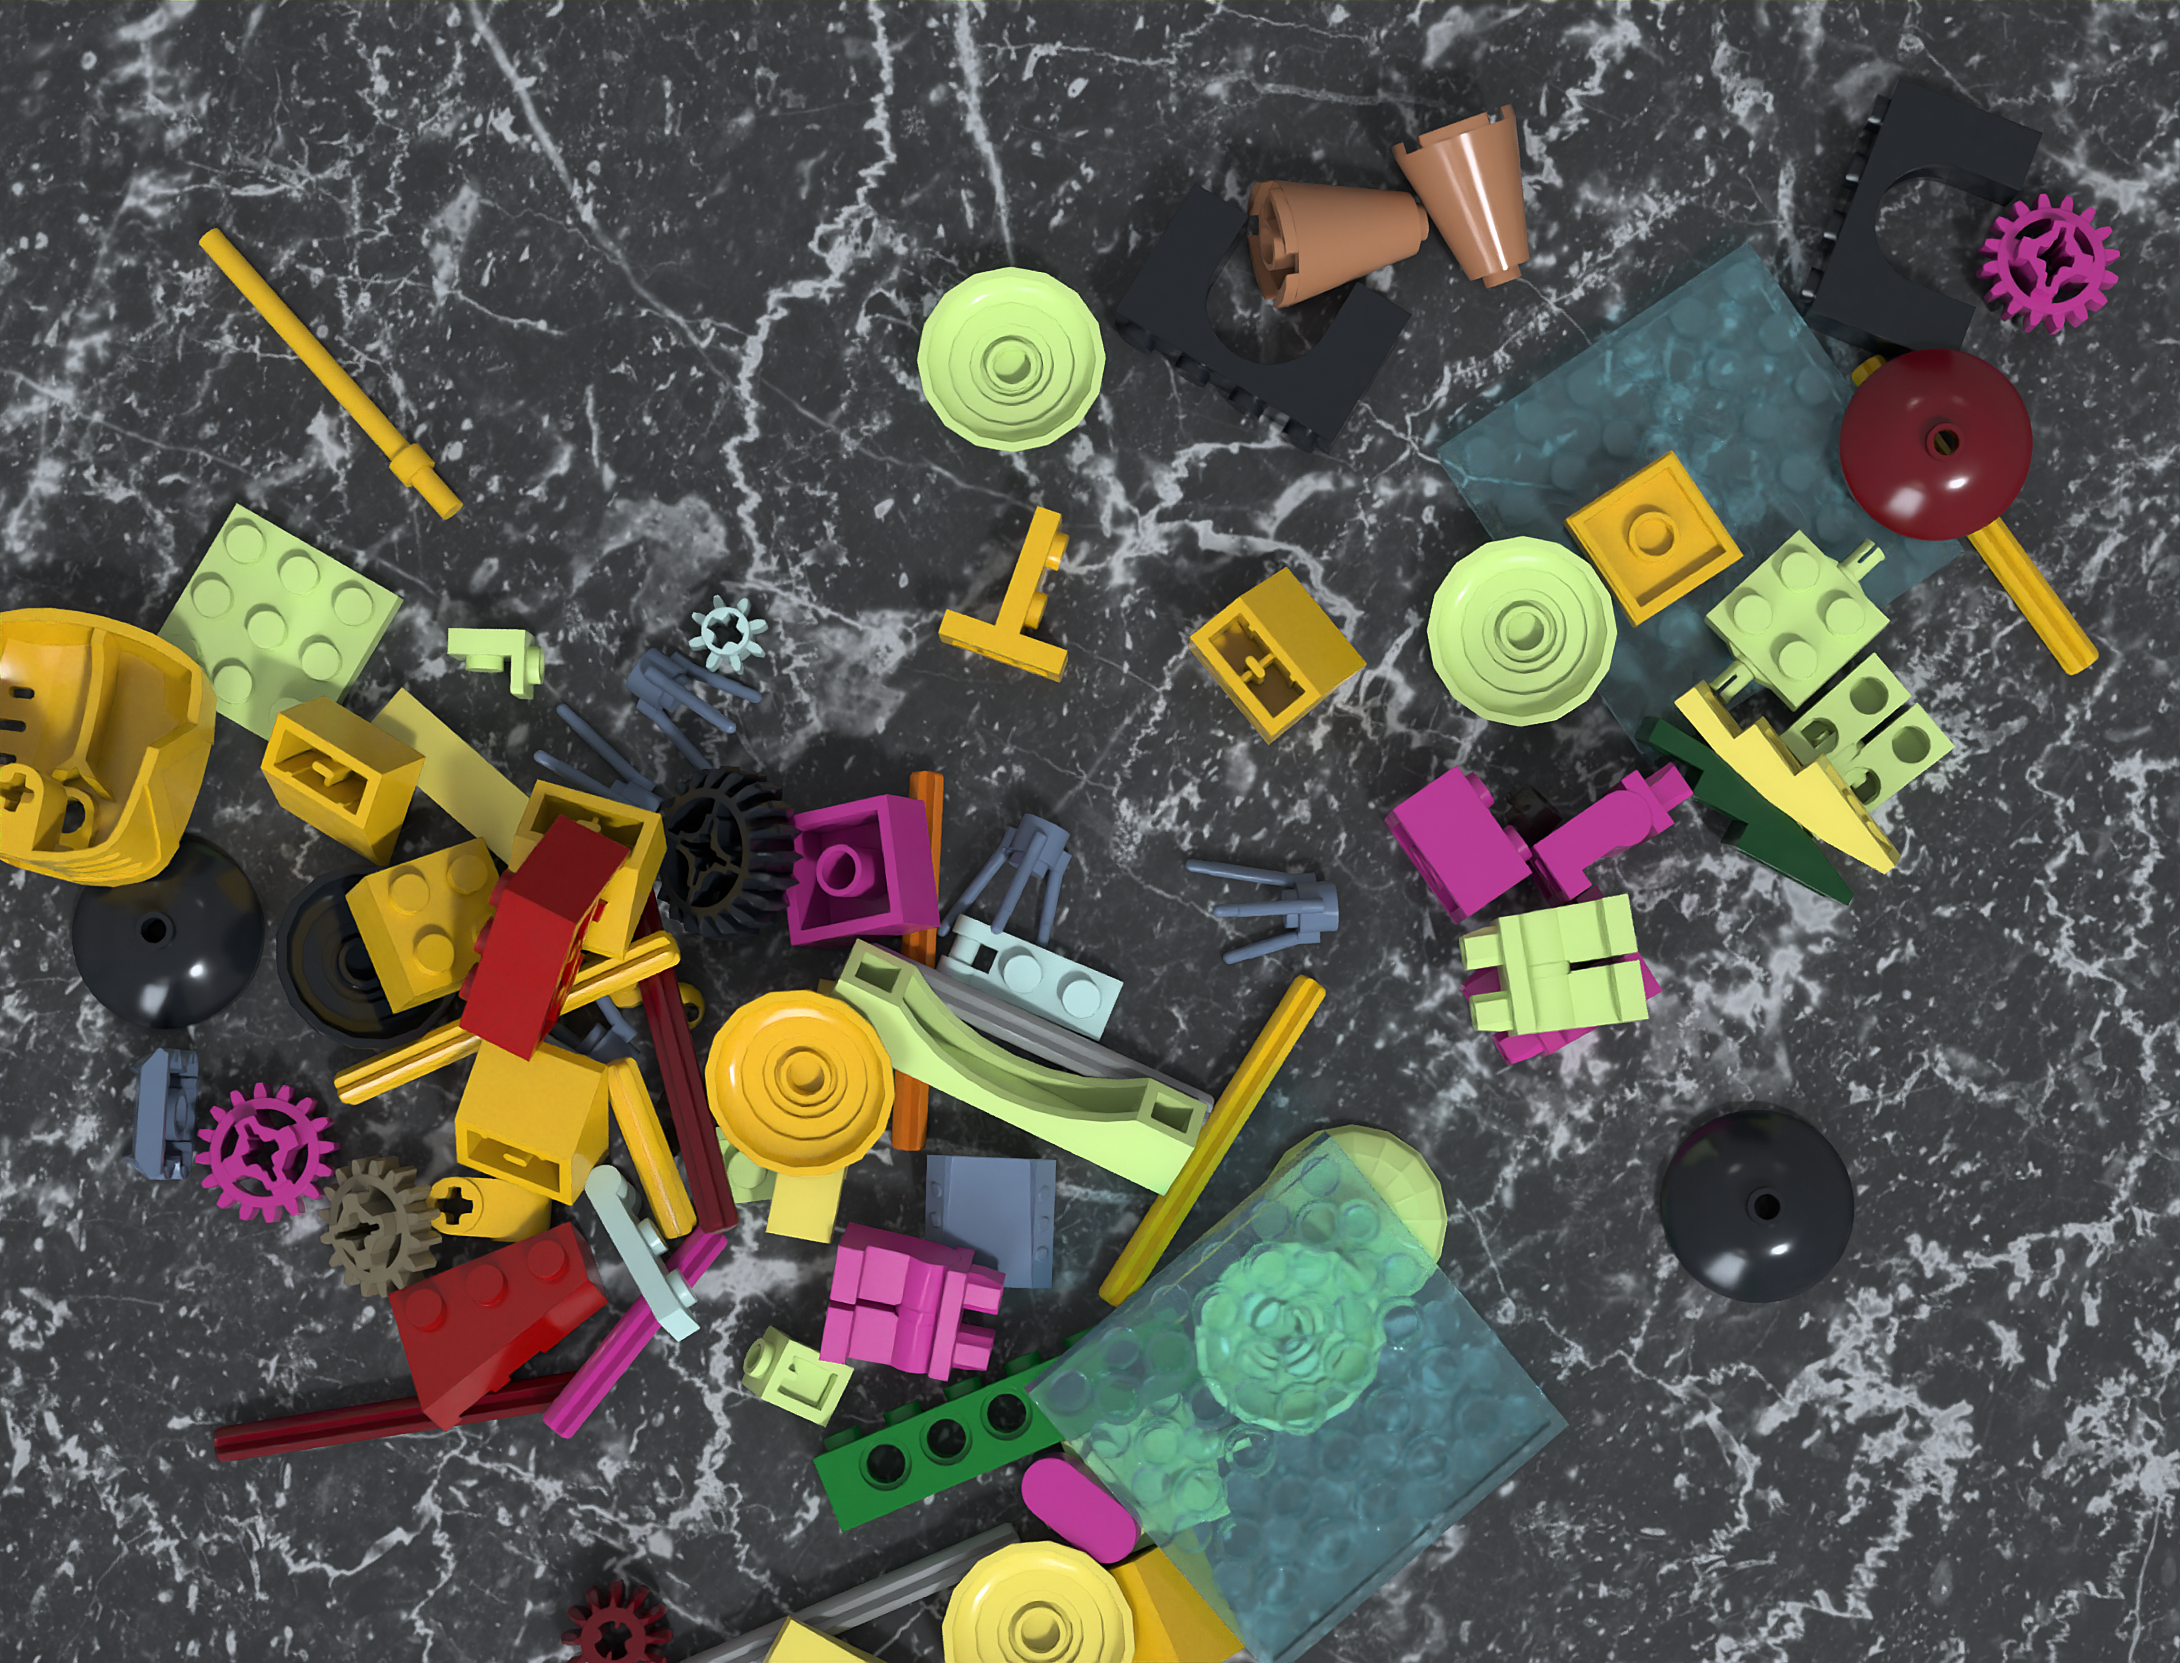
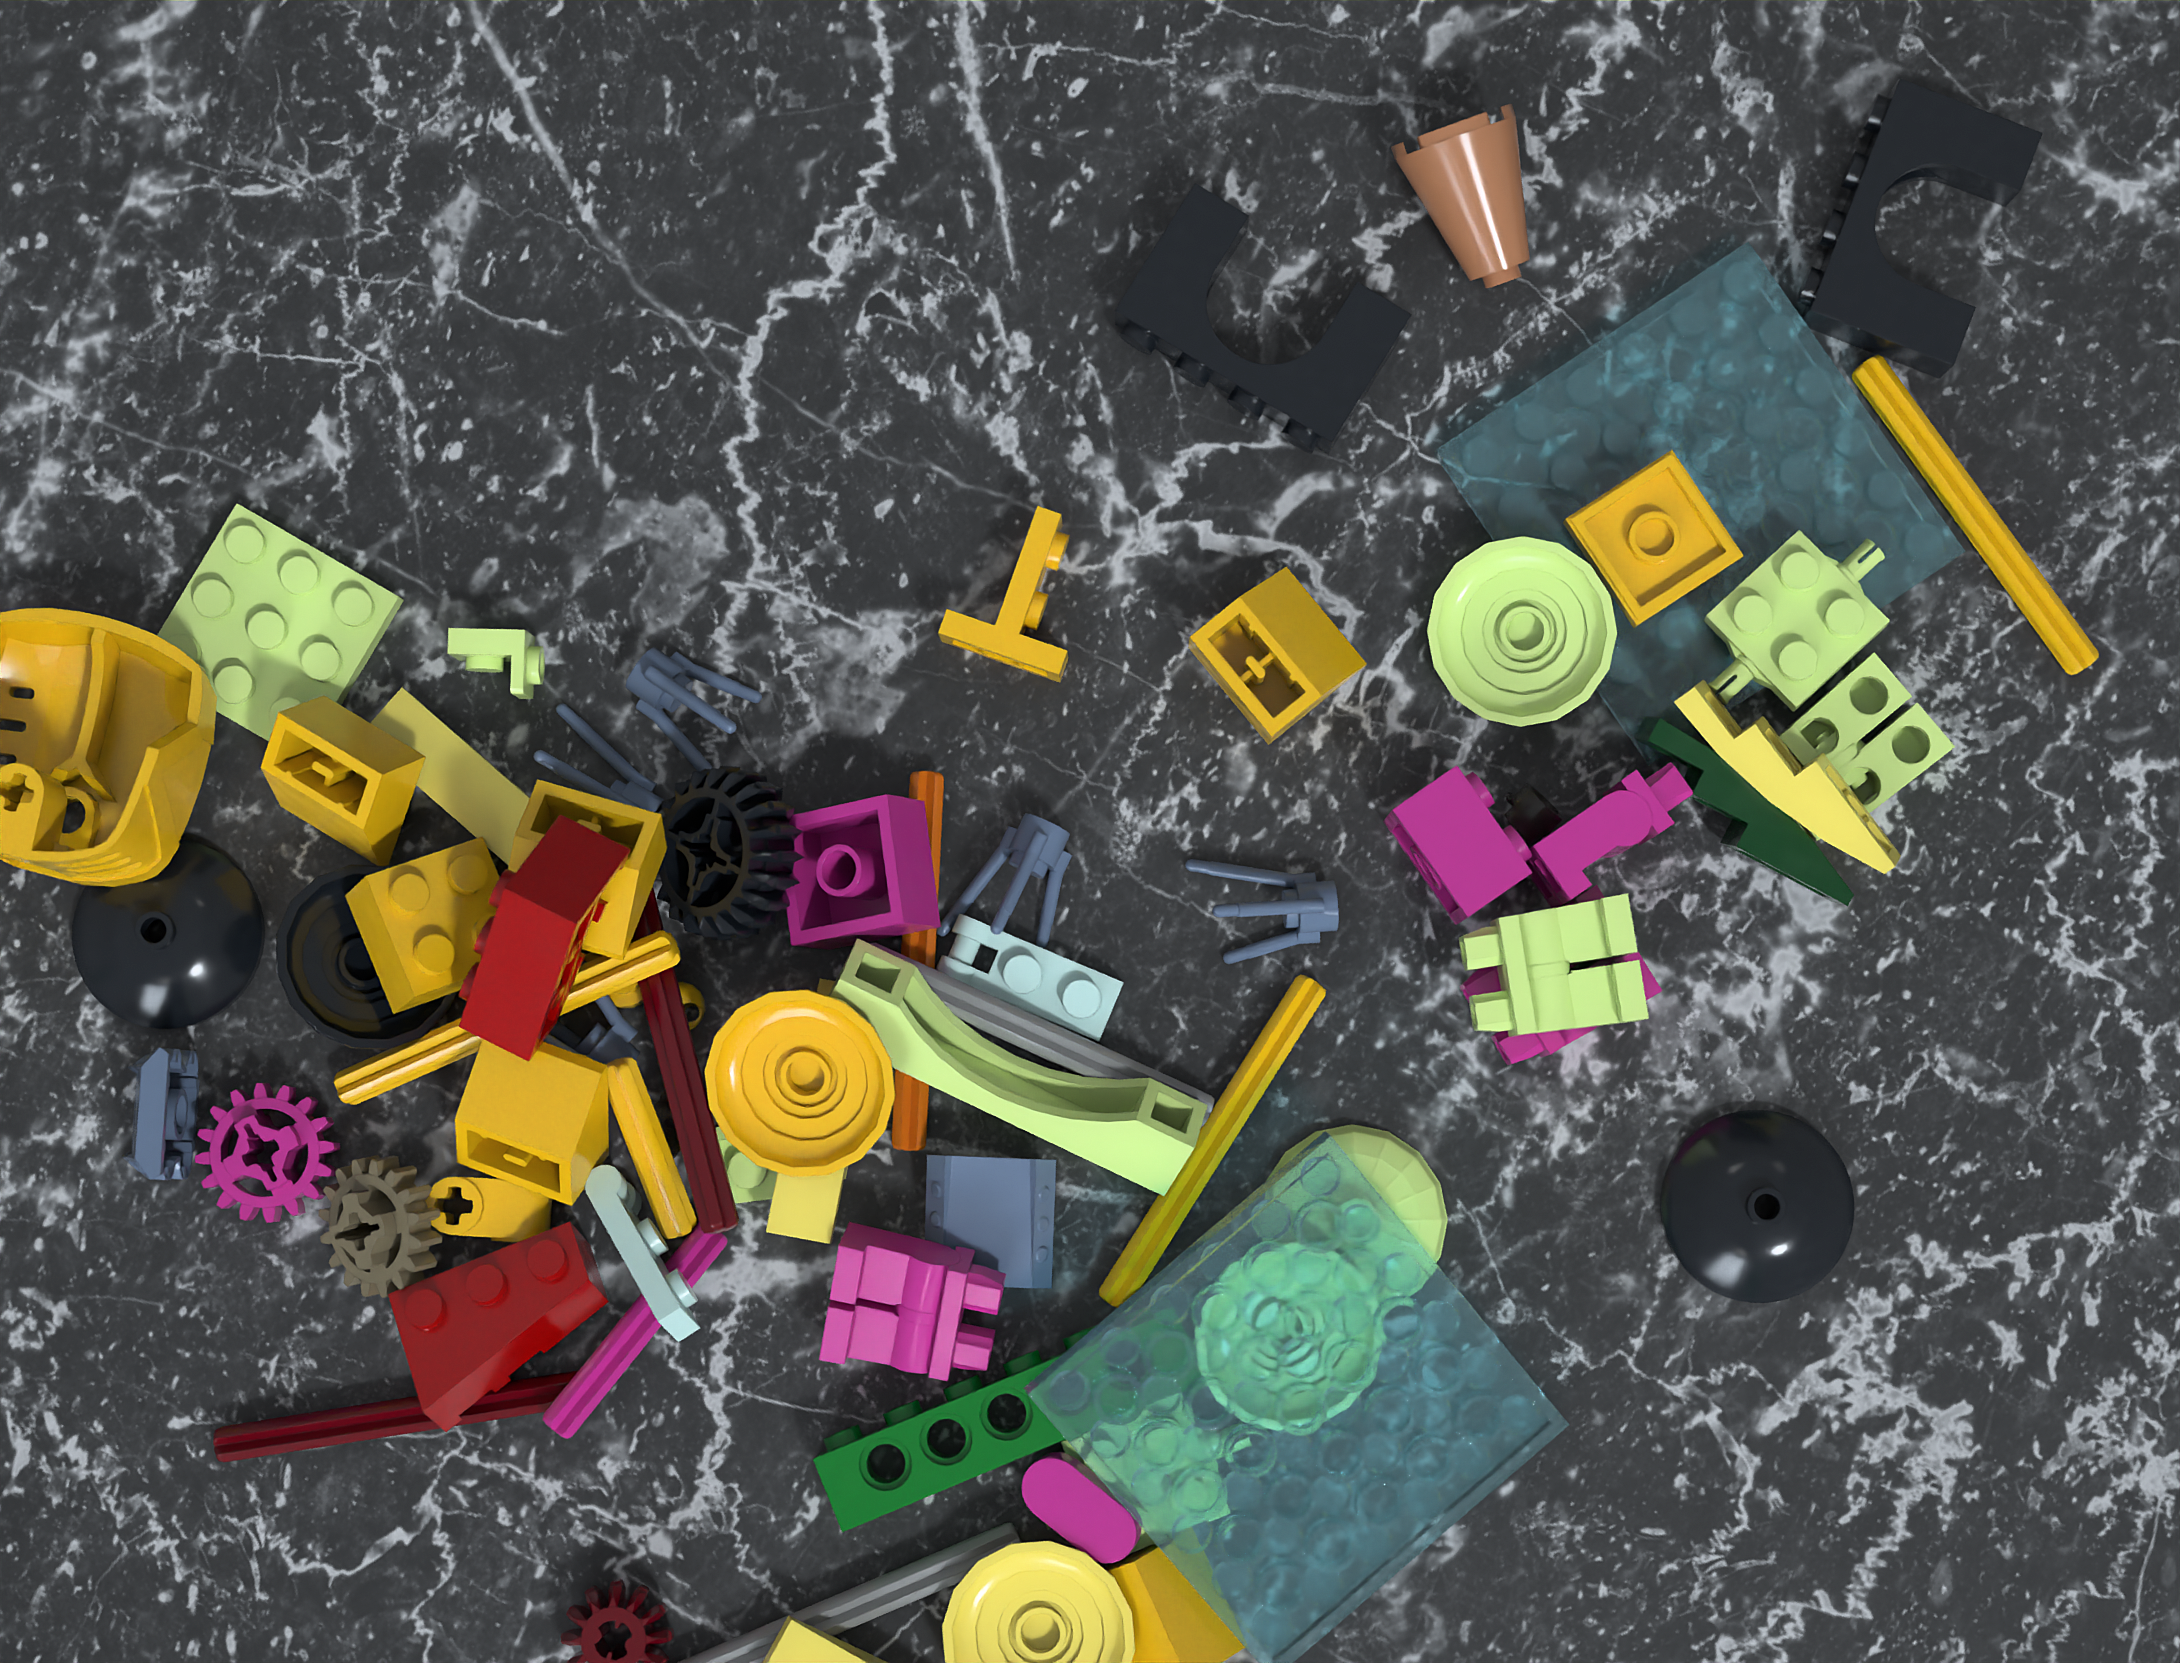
(409, 461): yellow bar -> none
(731, 652): light aqua gear -> none
(794, 1377): yellowish green bracket -> none
(1011, 359): yellowish green hat -> none
(1327, 235): nougat cone -> none
(1891, 454): dark red dish -> none
(2022, 260): dark pink gear -> none

